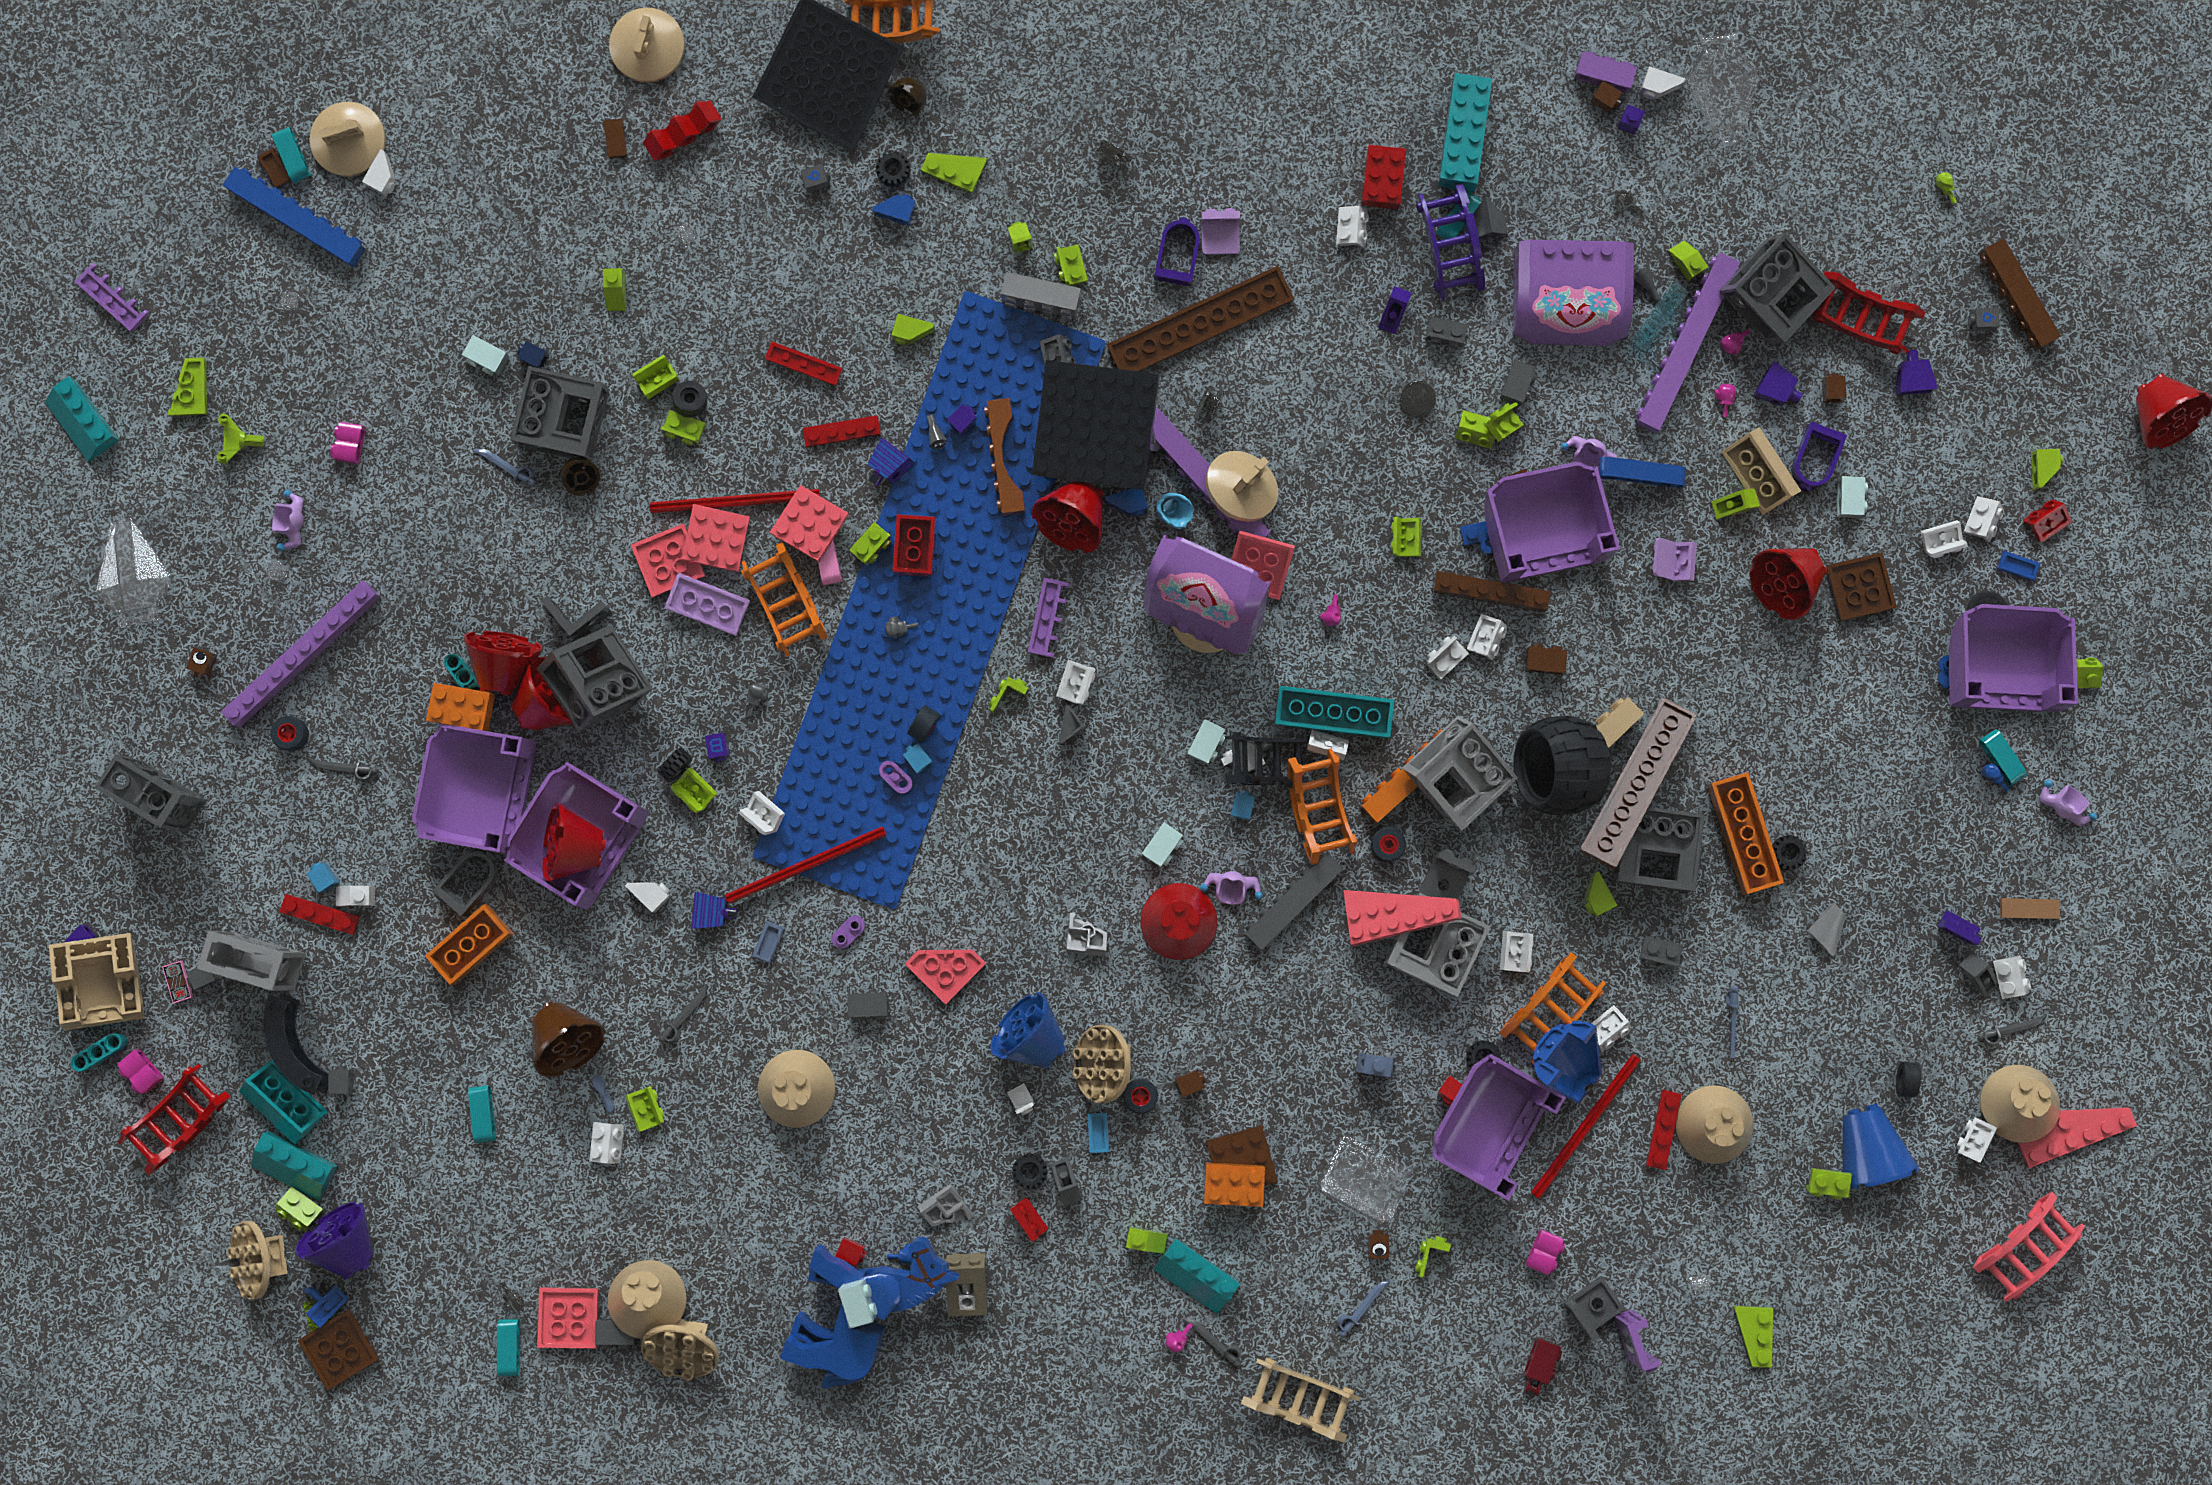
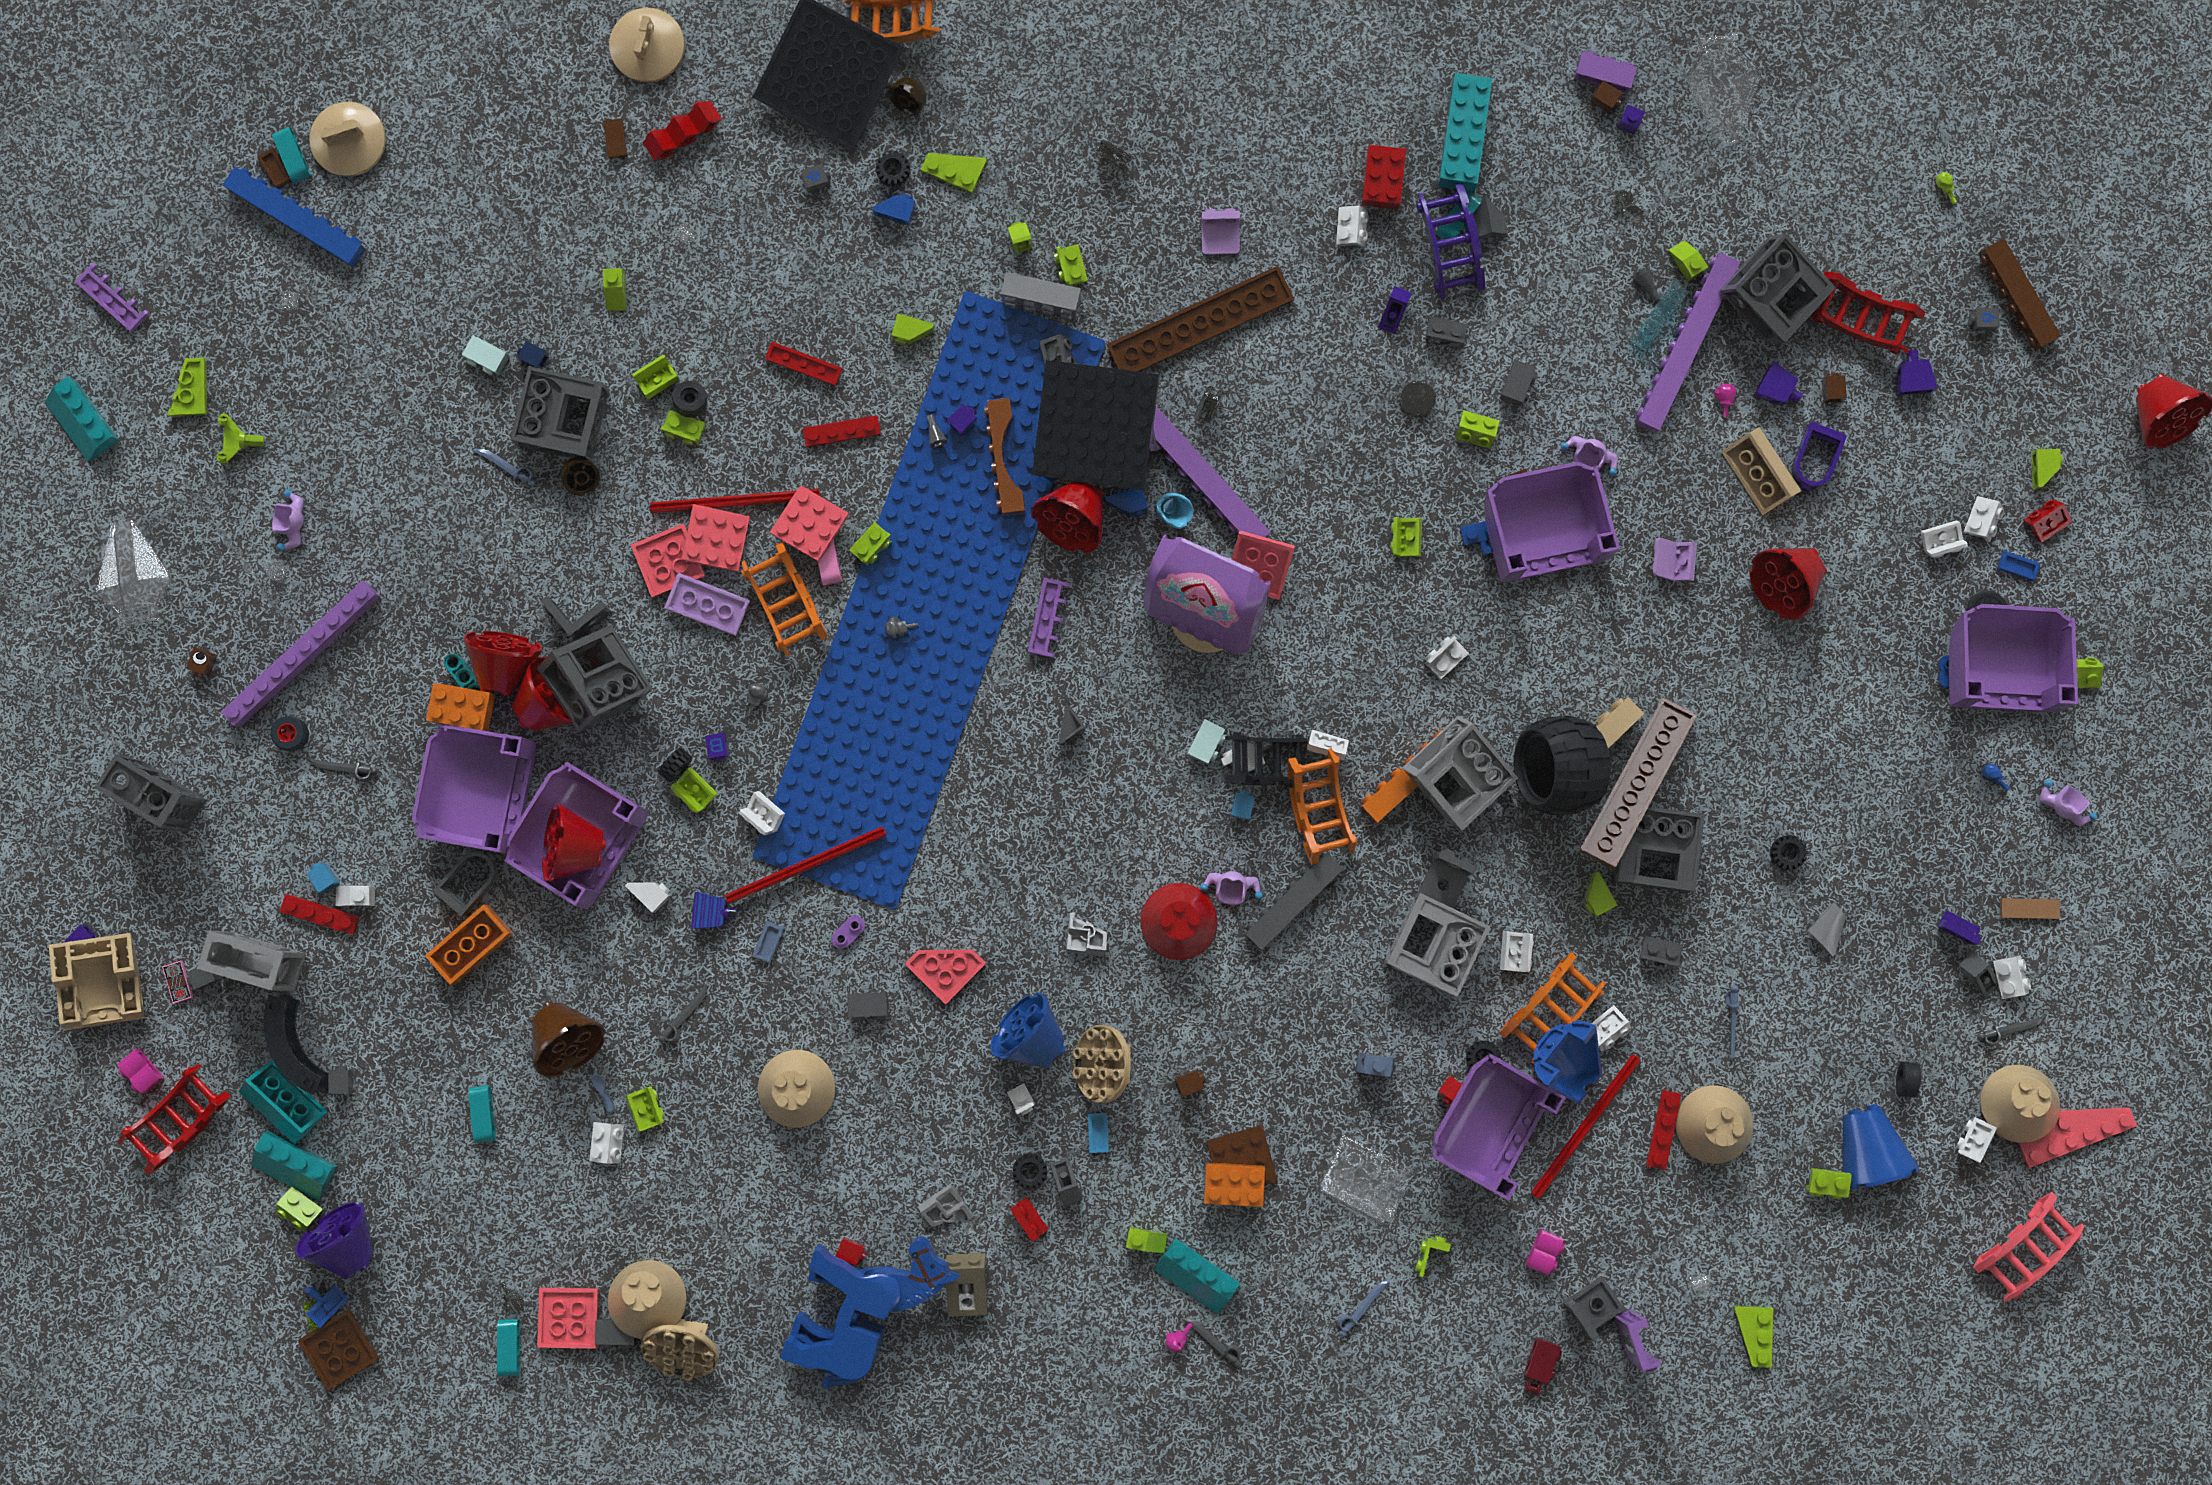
(90, 1053): teal beam -> none
(258, 1259): tan bracket -> none
(348, 443): dark pink brick -> none
(380, 175): white slope -> none
(857, 1303): light aqua brick -> none
(888, 463): dark purple torso -> none
(896, 777): medium lavender plate -> none
(903, 1256): blue piece -> none
(914, 545): red brick -> none
(917, 758): dark azure brick -> none
(923, 724): black wheel -> none
(1018, 685): lime bracket -> none
(1076, 682): white bracket -> none
(1140, 1096): black wheel -> none
(1162, 845): light aqua brick -> none
(1175, 276): dark purple window -> none
(1241, 486): tan bracket -> none
(1293, 1414): tan fence -> none
(1333, 613): dark pink piece -> none
(1334, 712): teal brick -> none
(1378, 1245): reddish brown brick -> none
(1385, 915): coral wing -> none
(1388, 844): black wheel -> none
(1487, 636): white bracket -> none
(1491, 591): reddish brown brick -> none
(1504, 422): lime bracket -> none
(1546, 660): reddish brown brick -> none
(1573, 291): medium lavender slope -> none
(1642, 472): blue beam -> none
(1659, 83): white slope -> none
(1733, 342): dark pink piece -> none
(1735, 503): lime slope -> none
(1745, 833): orange brick -> none
(1851, 497): light aqua brick -> none
(1860, 586): reddish brown plate -> none
(2003, 756): teal beam -> none

